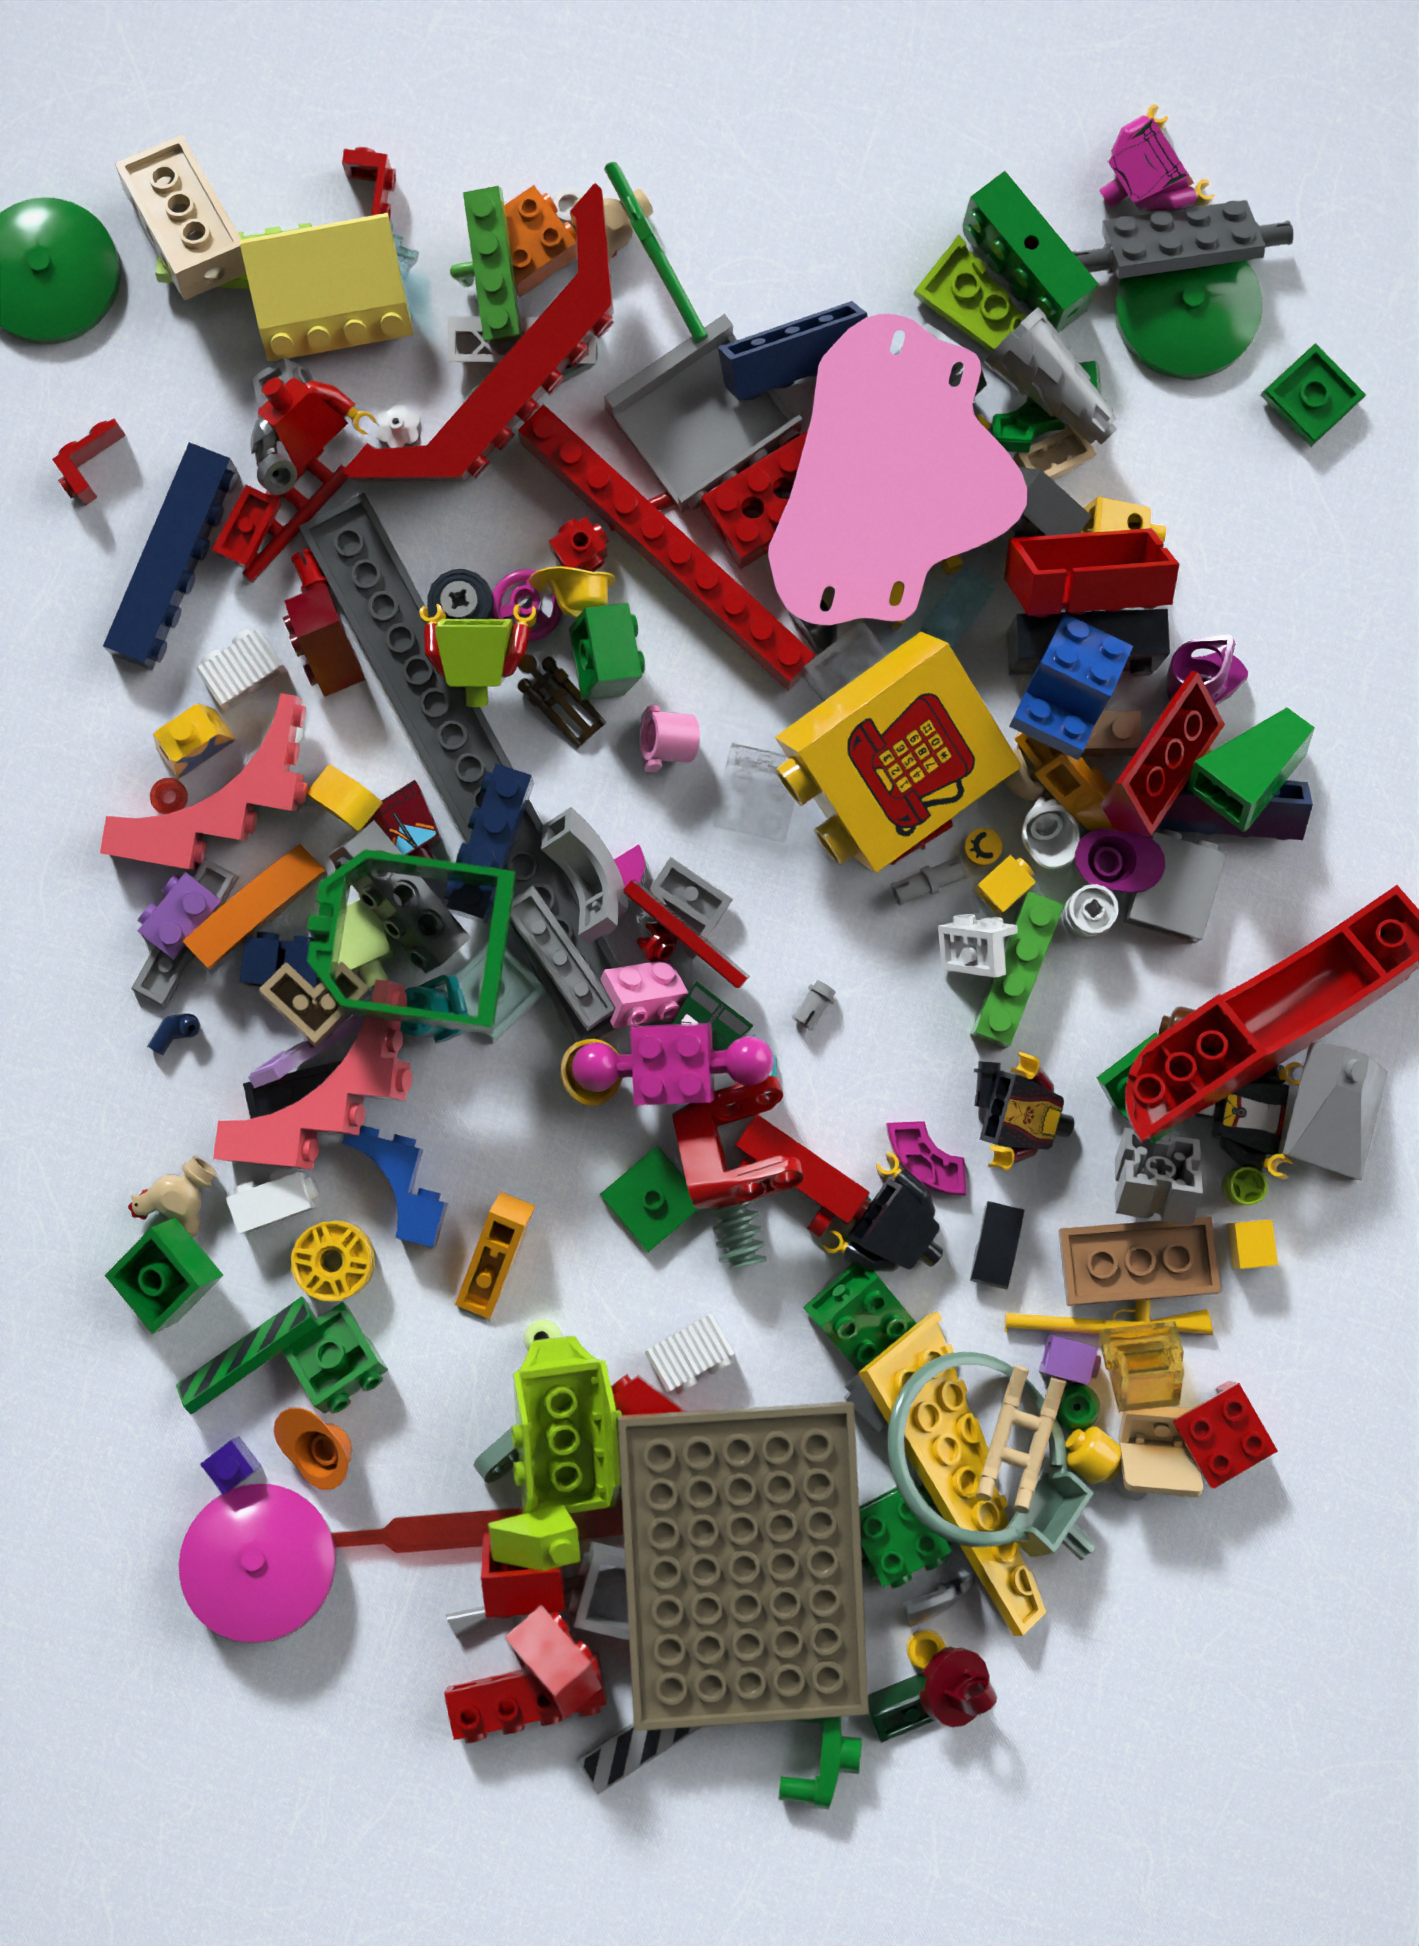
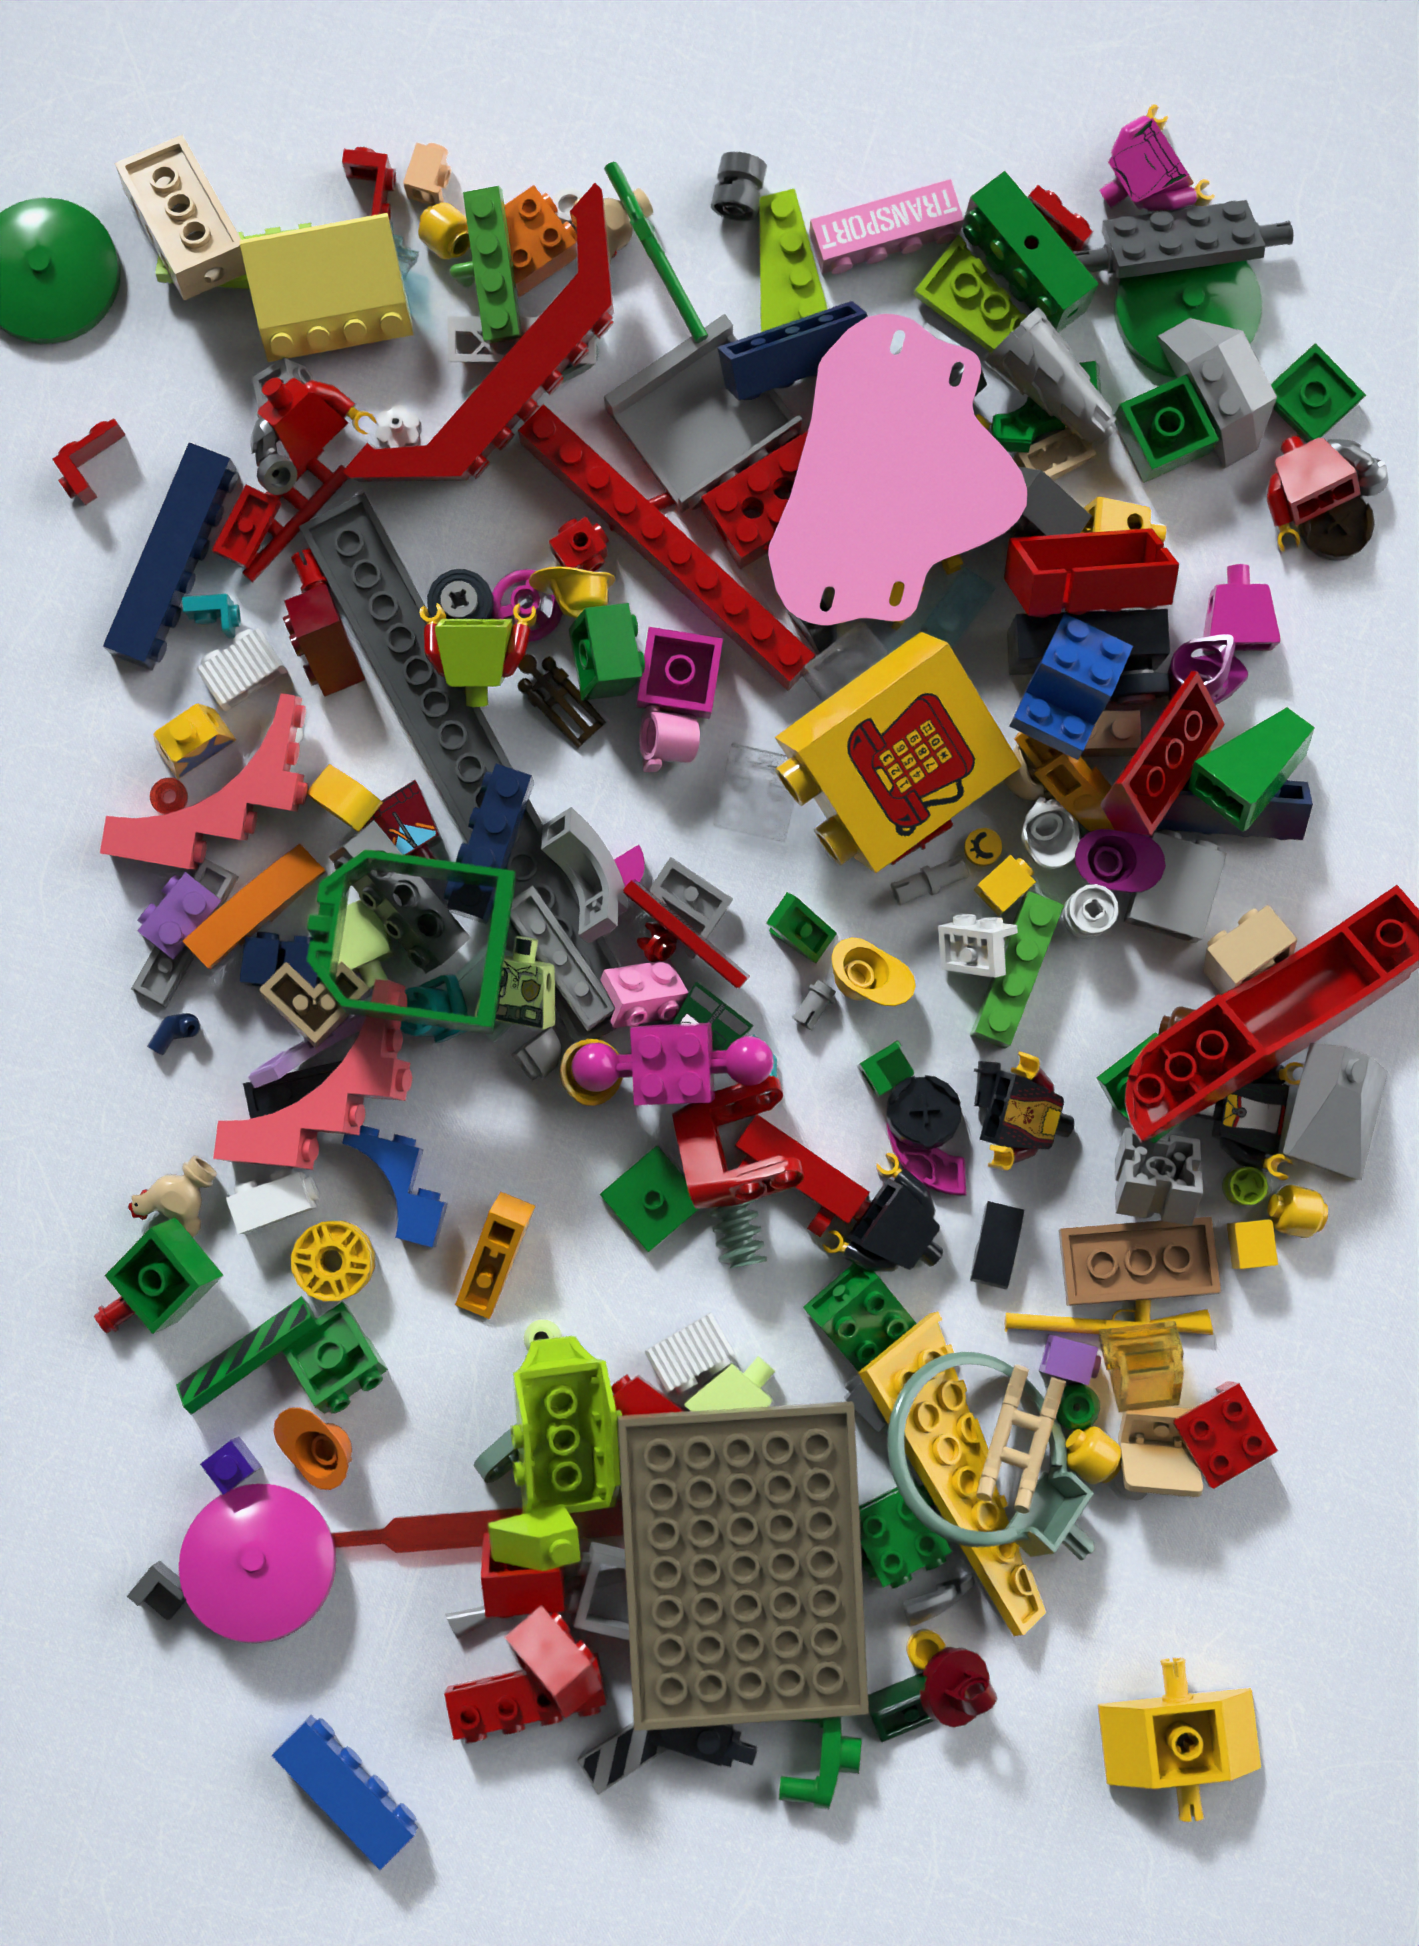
(113, 1315): none -> red pin
(160, 1590): none -> dark grey panel
(208, 608): none -> teal bracket
(346, 1791): none -> blue brick
(427, 174): none -> light nougat brick
(444, 231): none -> yellow head
(526, 988): none -> torso
(539, 1054): none -> light grey piece
(680, 672): none -> dark pink brick
(708, 1743): none -> black hinge
(734, 1389): none -> yellowish green torso
(738, 186): none -> dark grey wheel
(787, 265): none -> lime wing
(800, 928): none -> green slope
(870, 973): none -> yellow piece
(886, 227): none -> bright pink brick
(886, 1069): none -> green panel
(923, 1112): none -> black tile
(1070, 227): none -> red plate
(1140, 687): none -> black wheel
(1143, 1734): none -> yellow slope
(1165, 428): none -> green brick
(1226, 381): none -> light grey wedge
(1242, 612): none -> dark pink torso
(1248, 949): none -> tan brick
(1298, 1211): none -> yellow head
(1318, 478): none -> torso
(1340, 530): none -> dark brown tile

